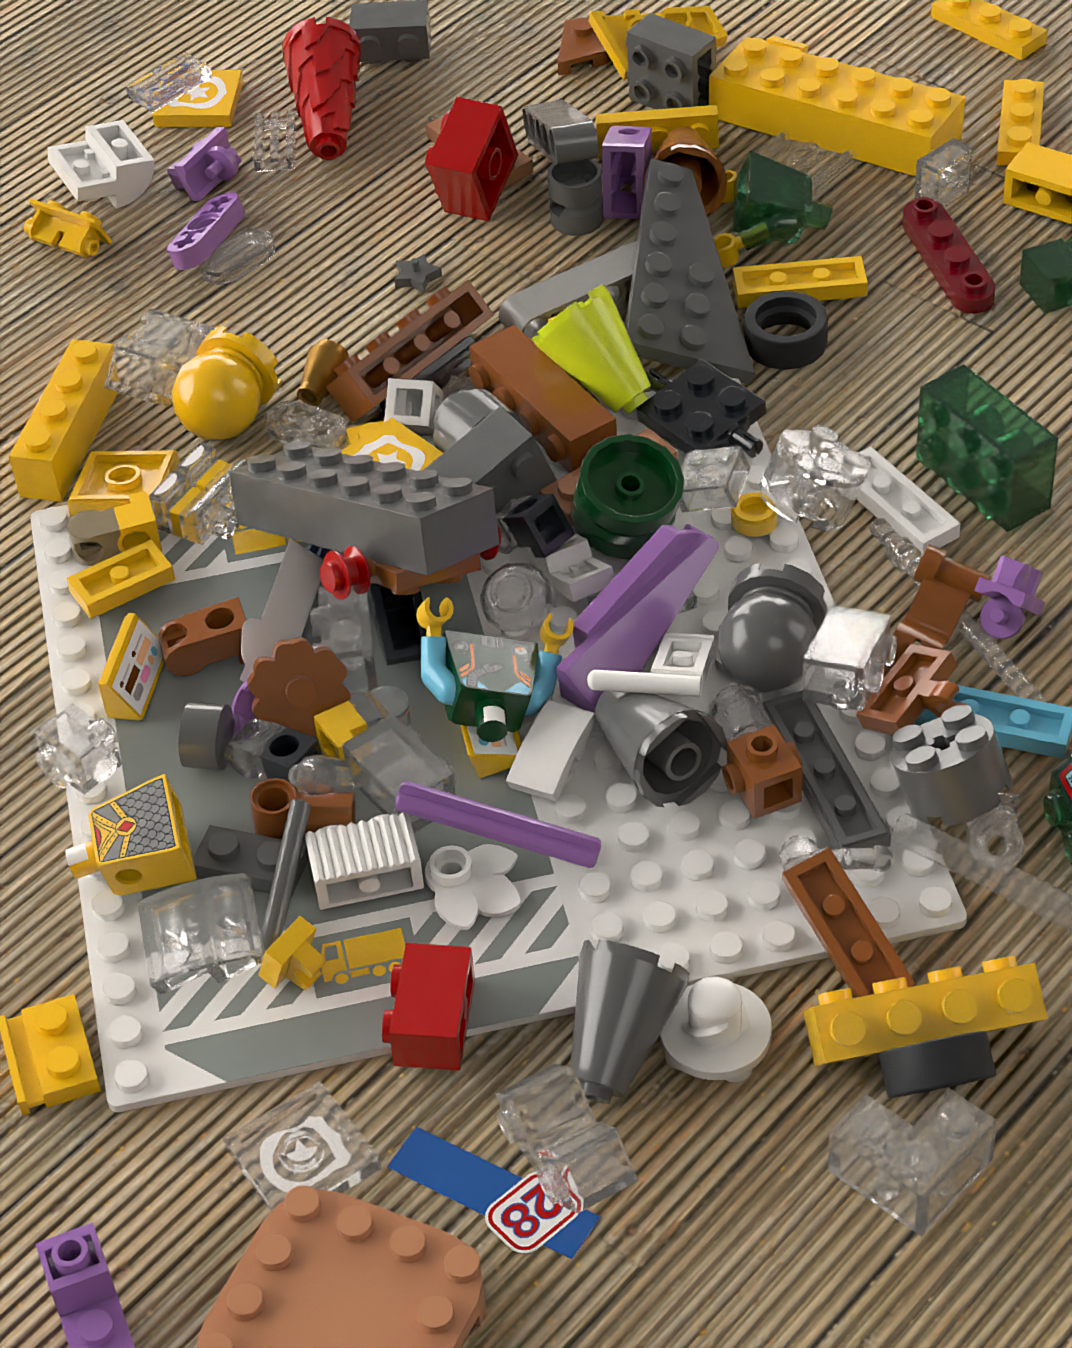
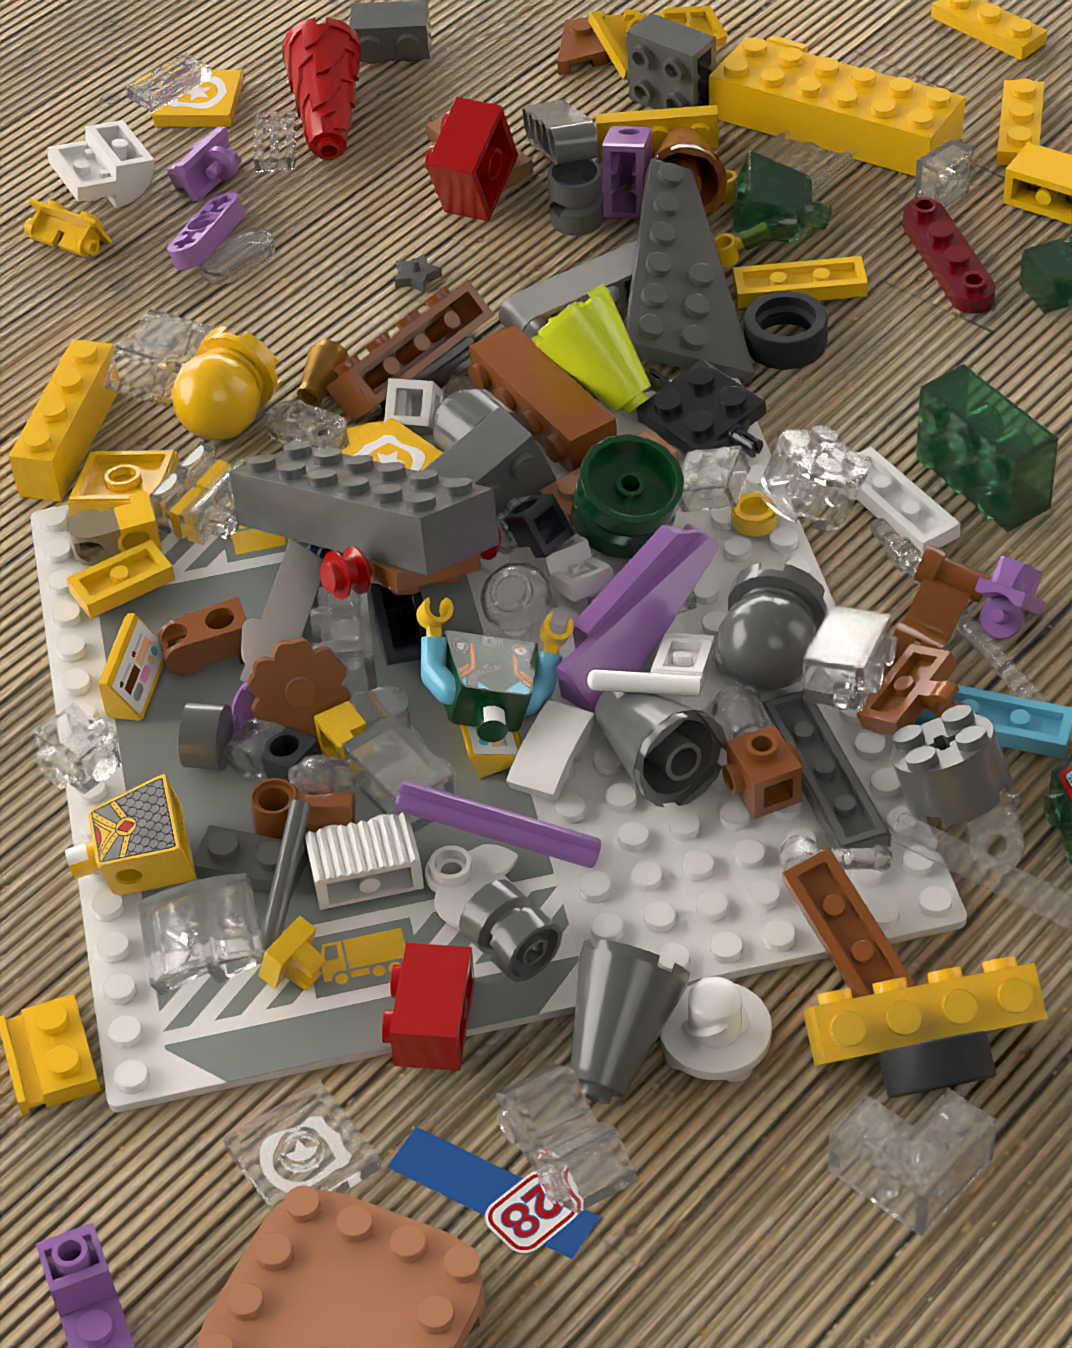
(511, 929): none -> dark grey wheel

